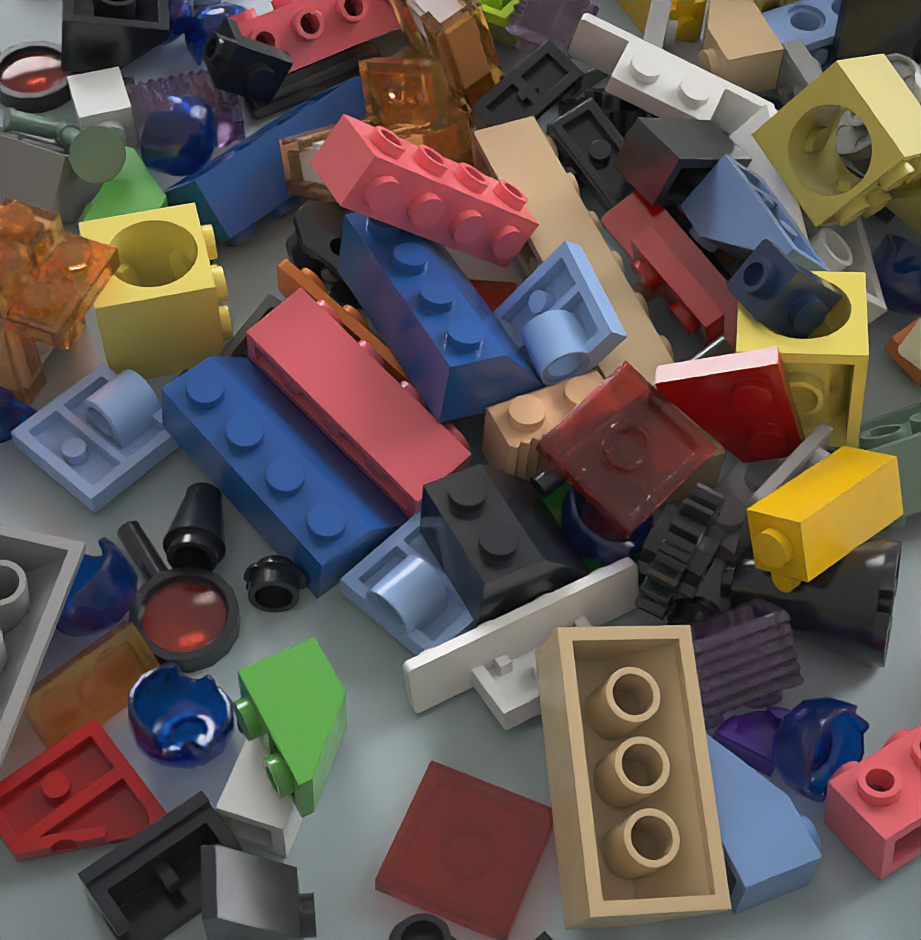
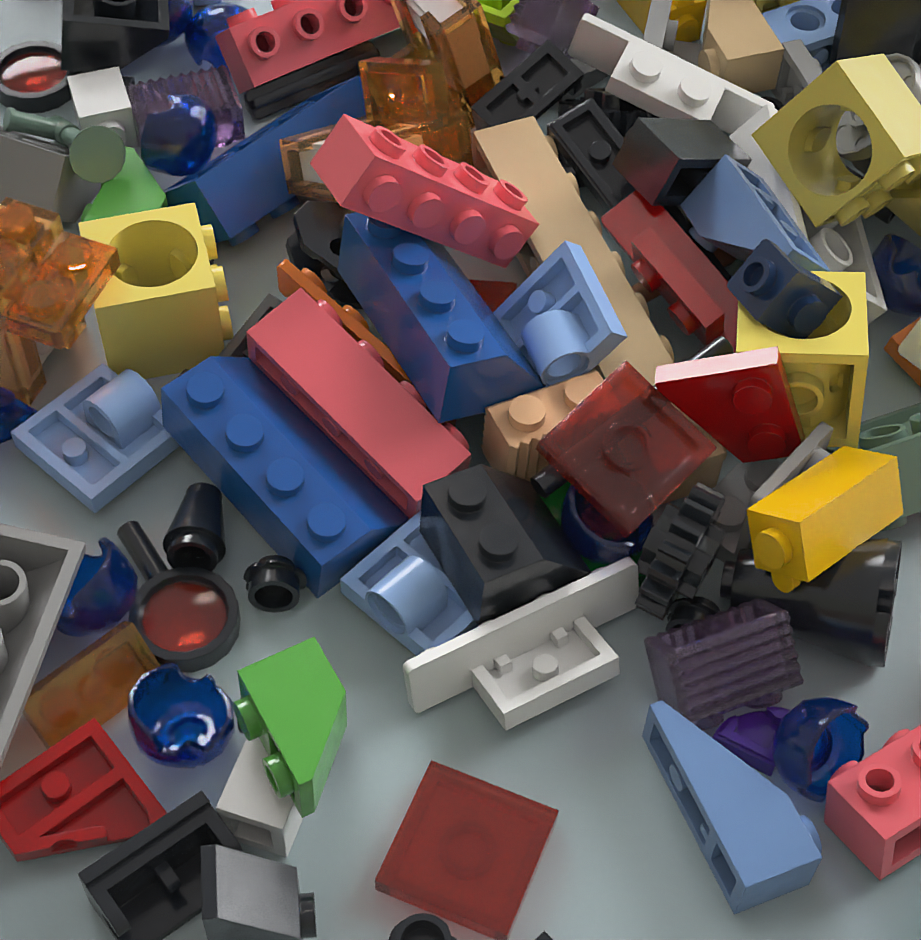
(244, 64): black bracket -> none
(629, 776): tan slope -> none

